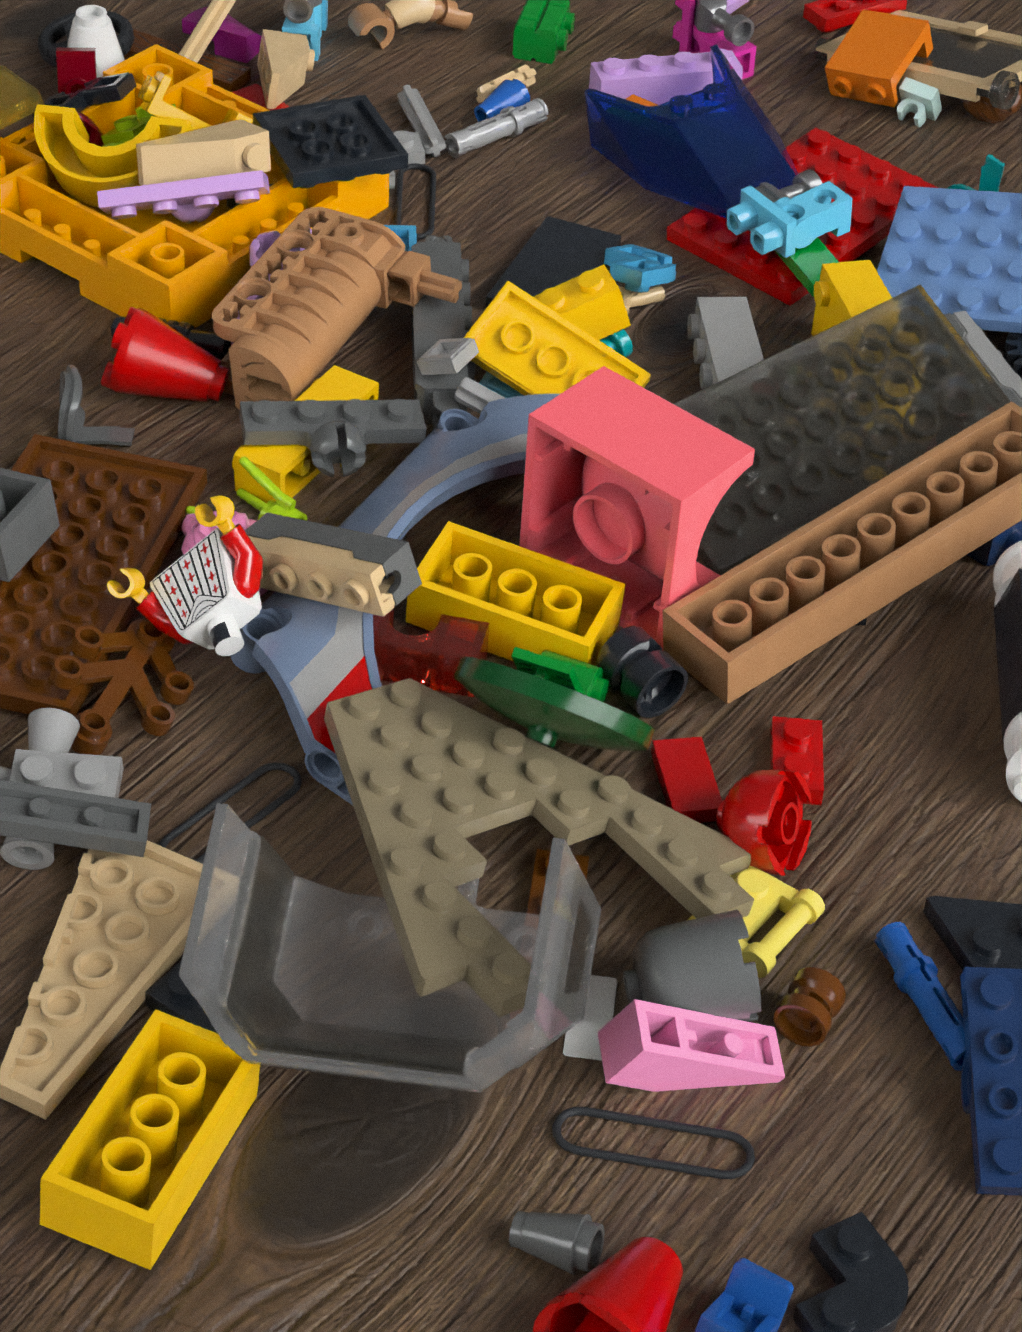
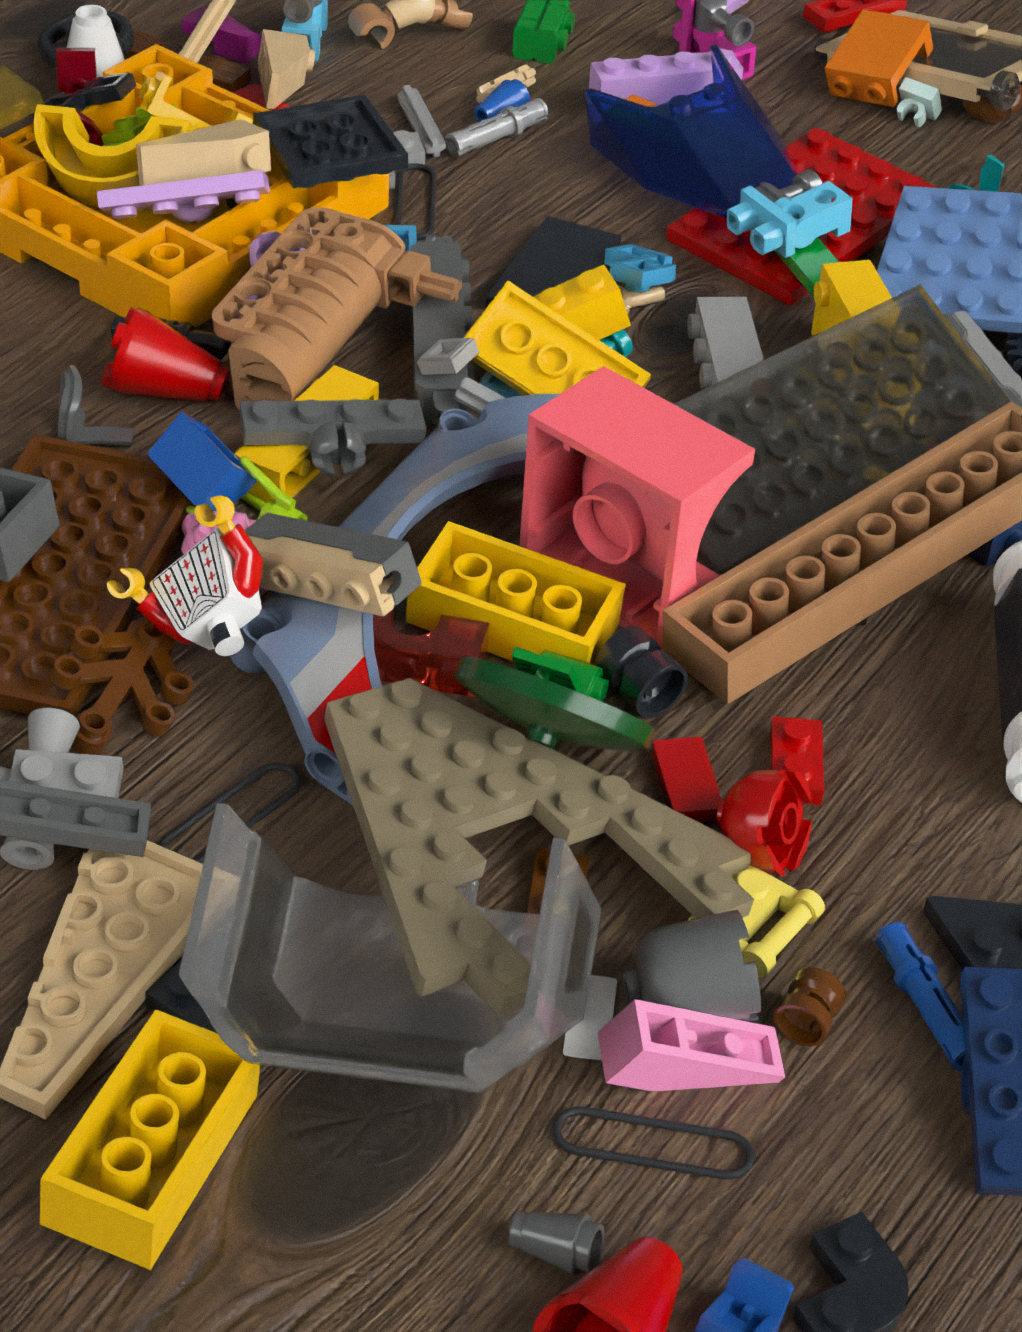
(200, 462): none -> blue brick

